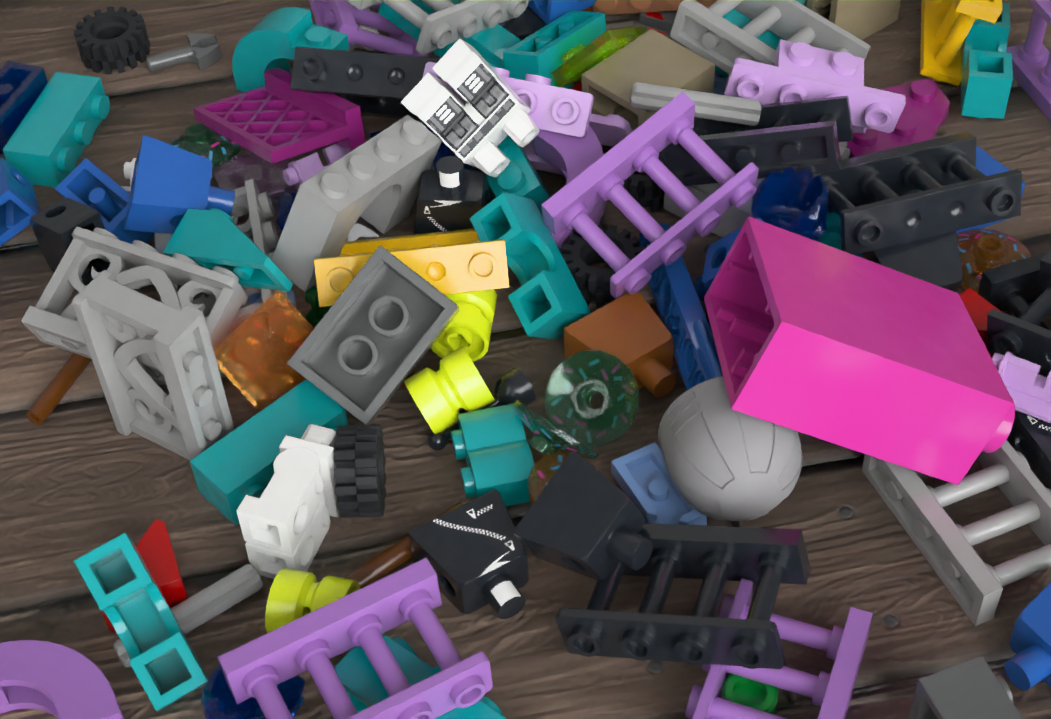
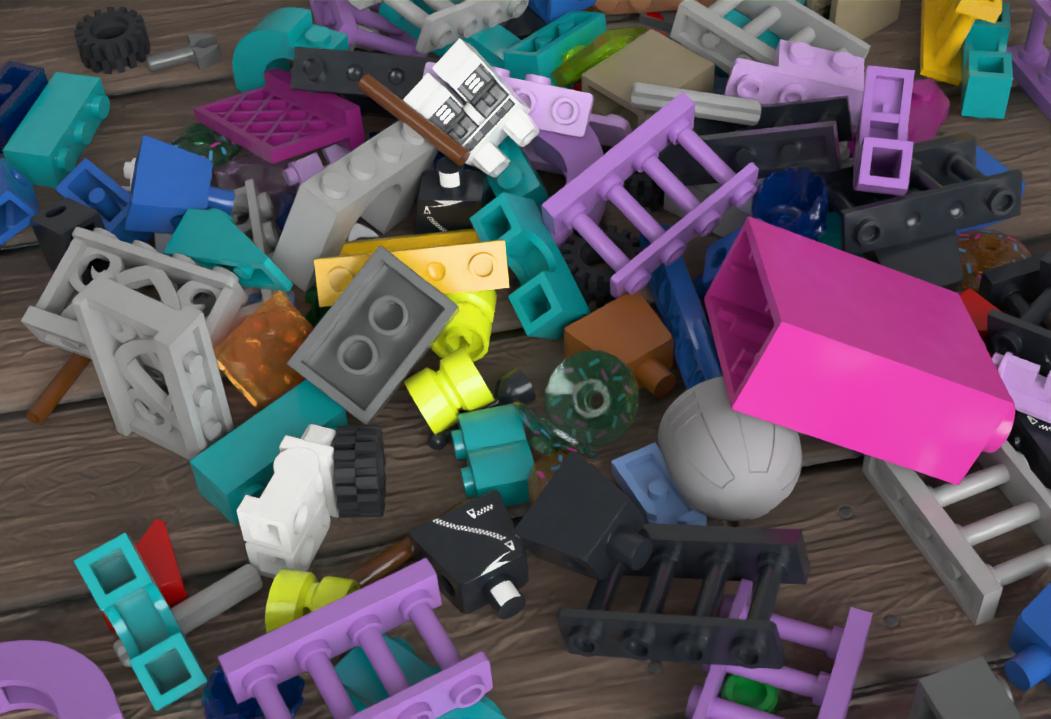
(414, 119): none -> reddish brown bar
(882, 146): none -> medium lavender arch

